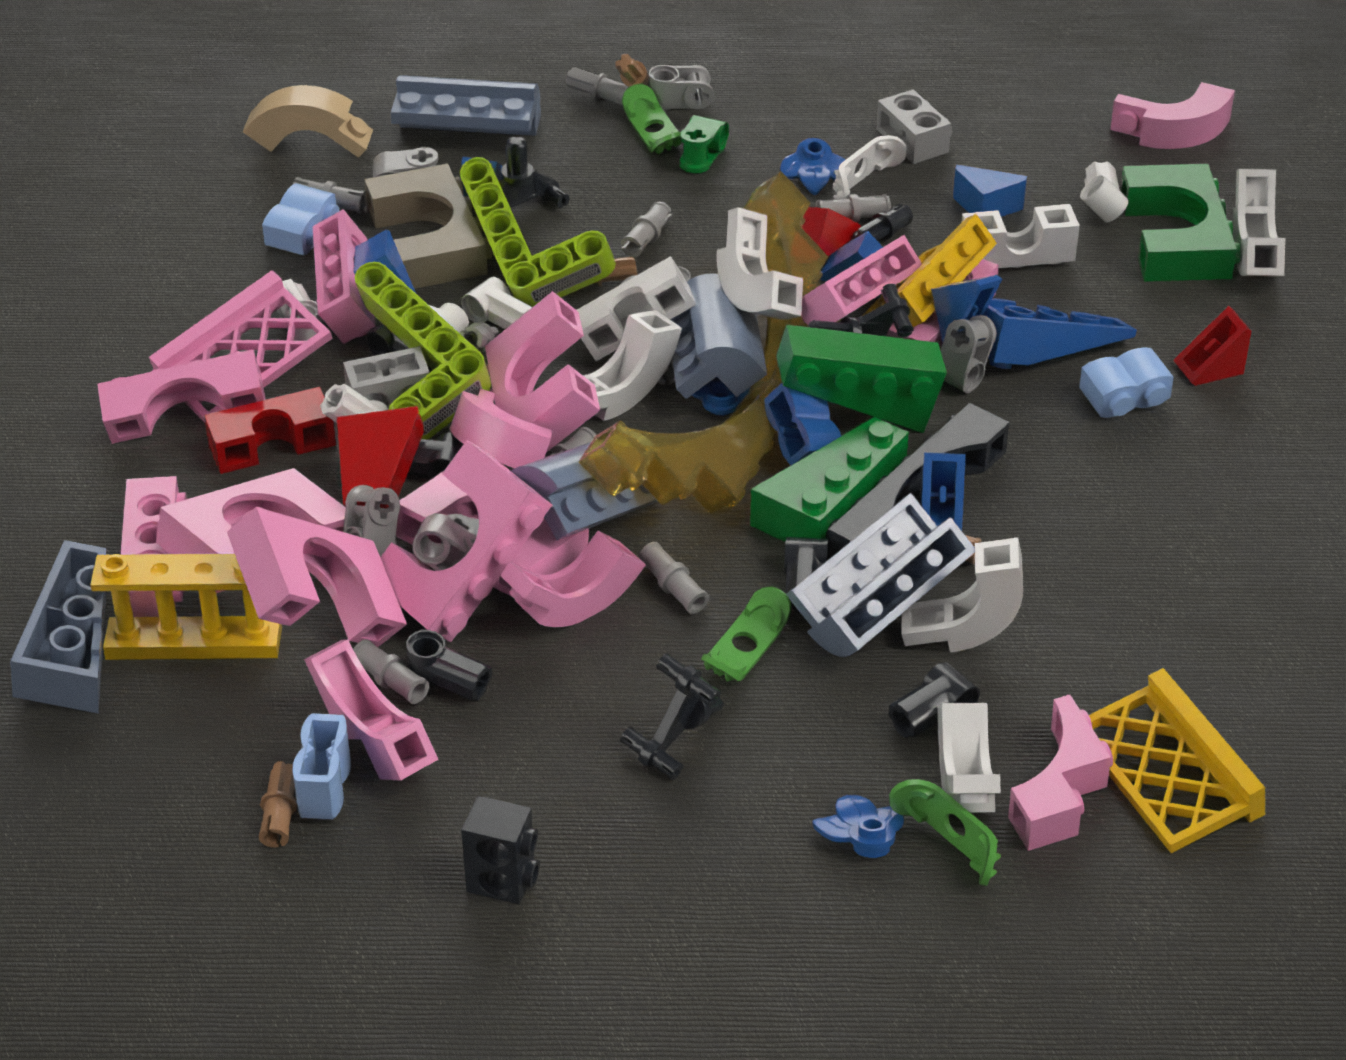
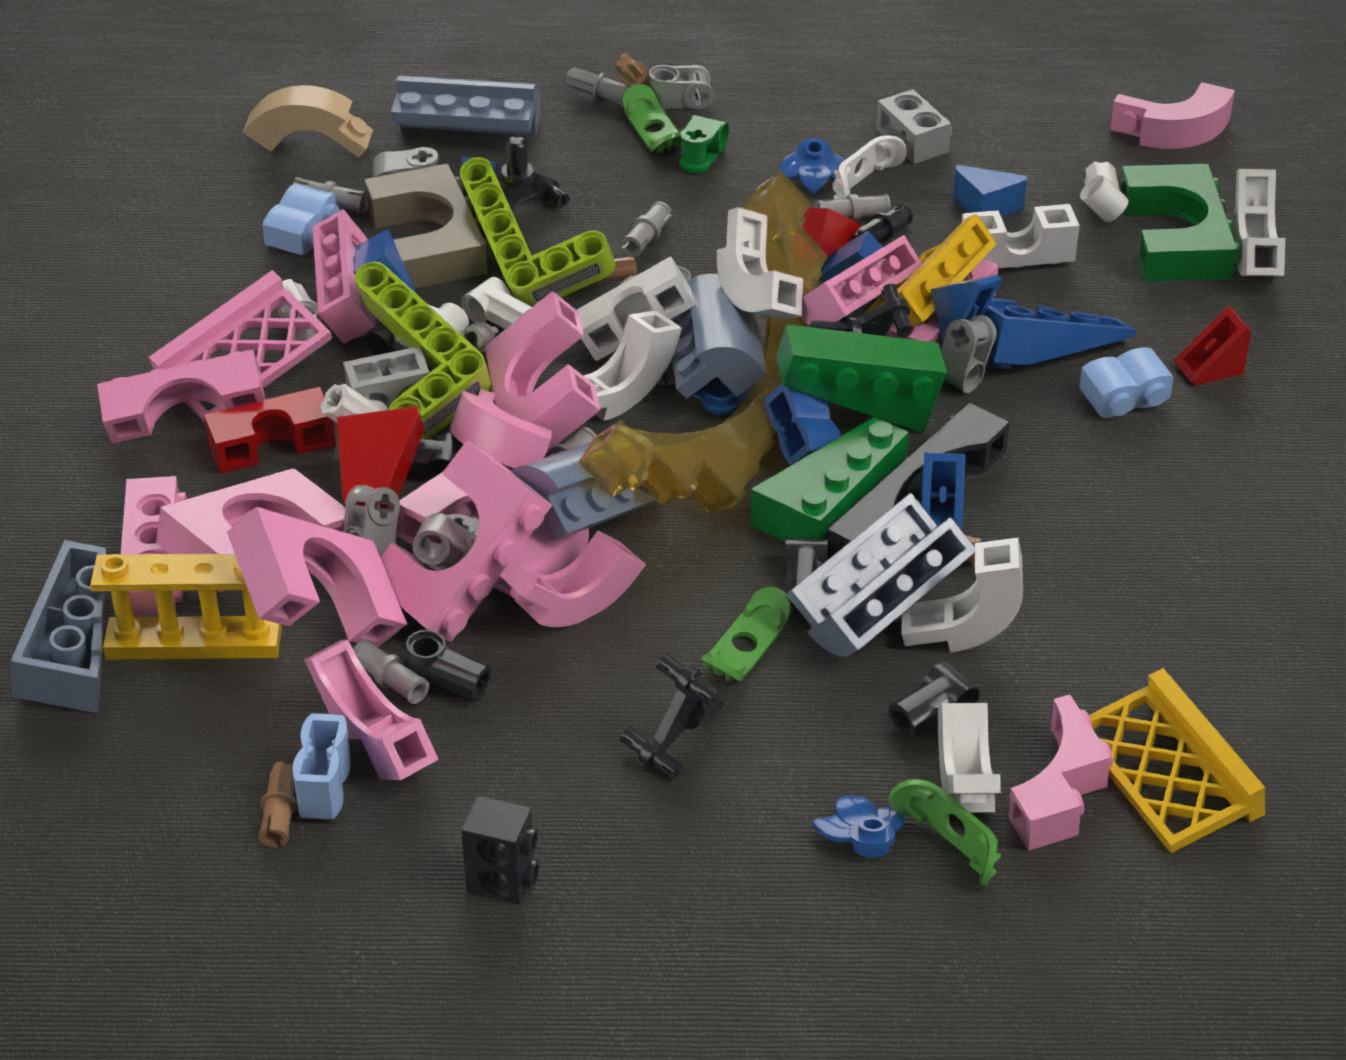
(674, 578): light grey pin -> none

